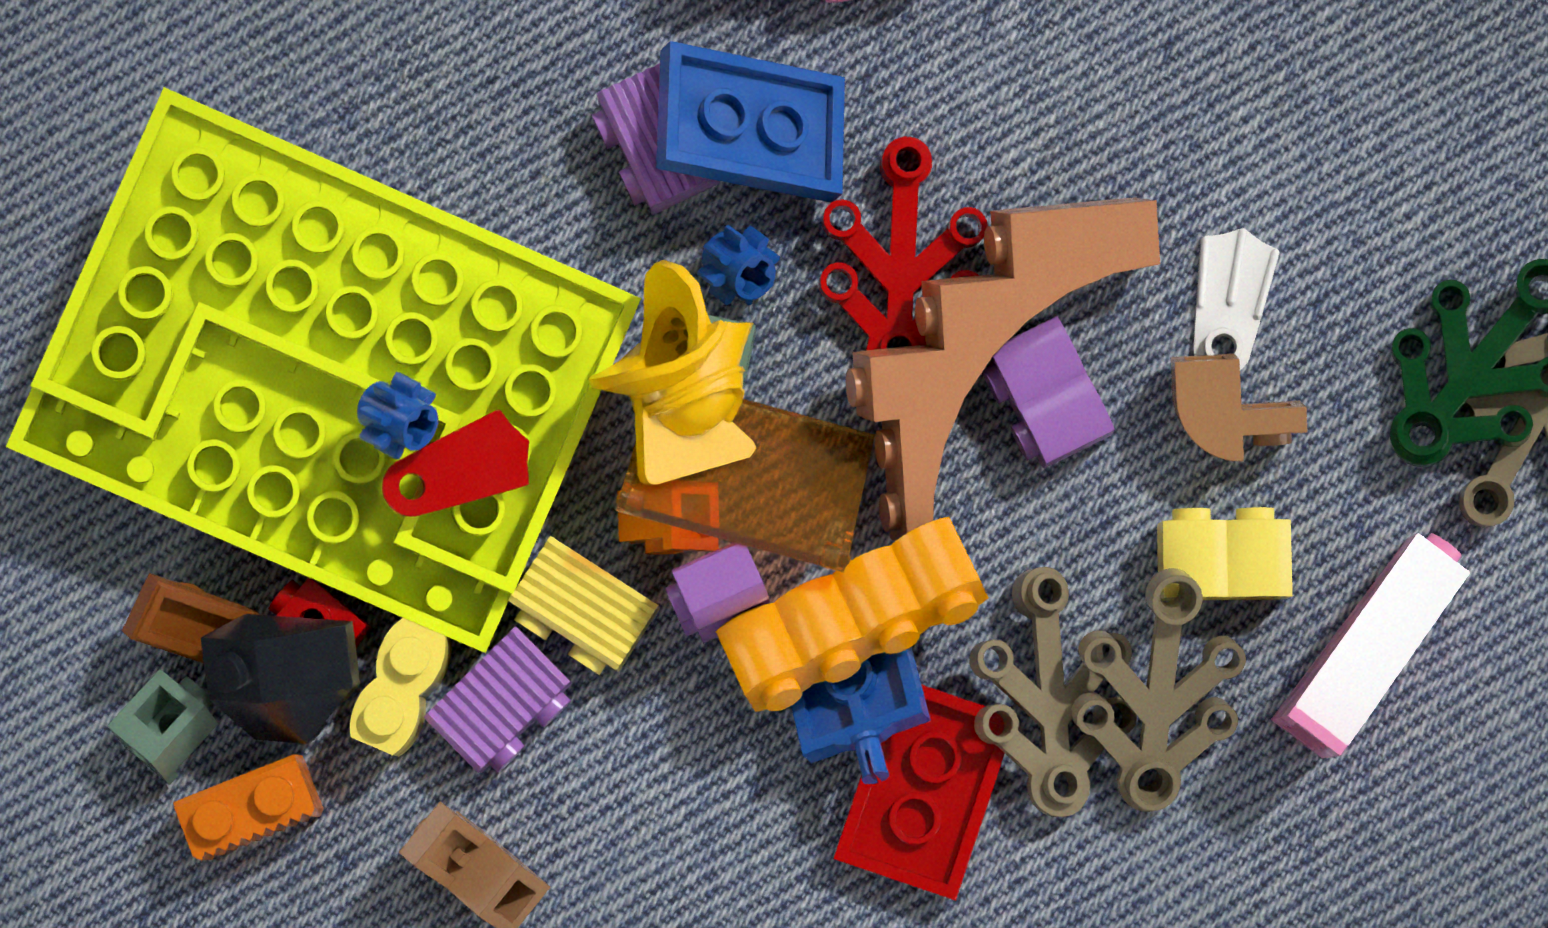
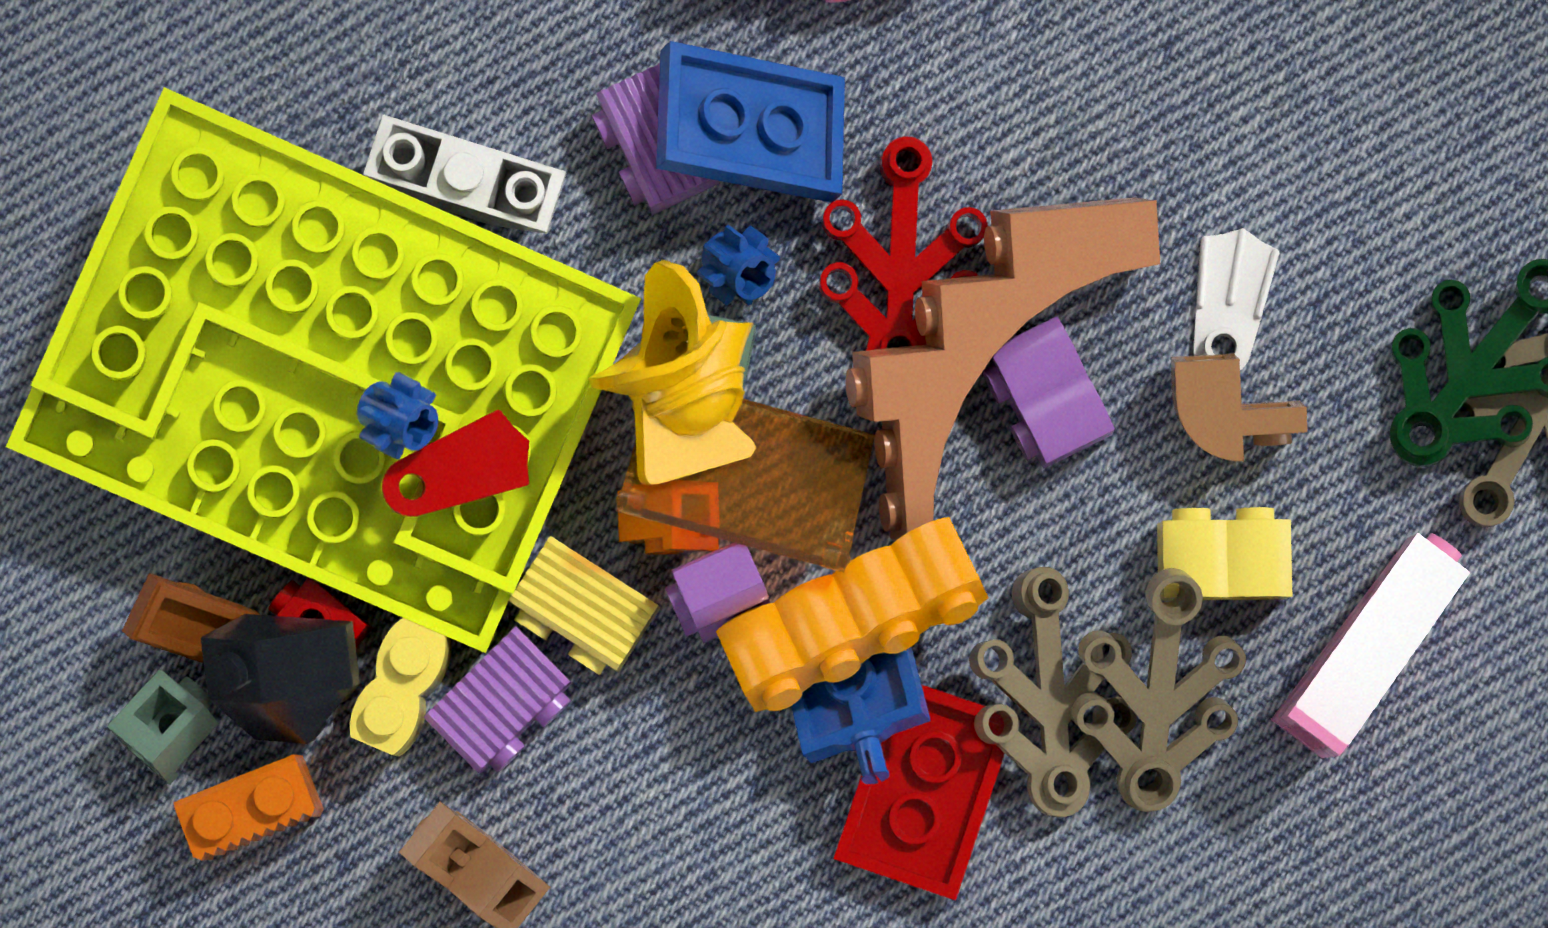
(464, 176): none -> white slope

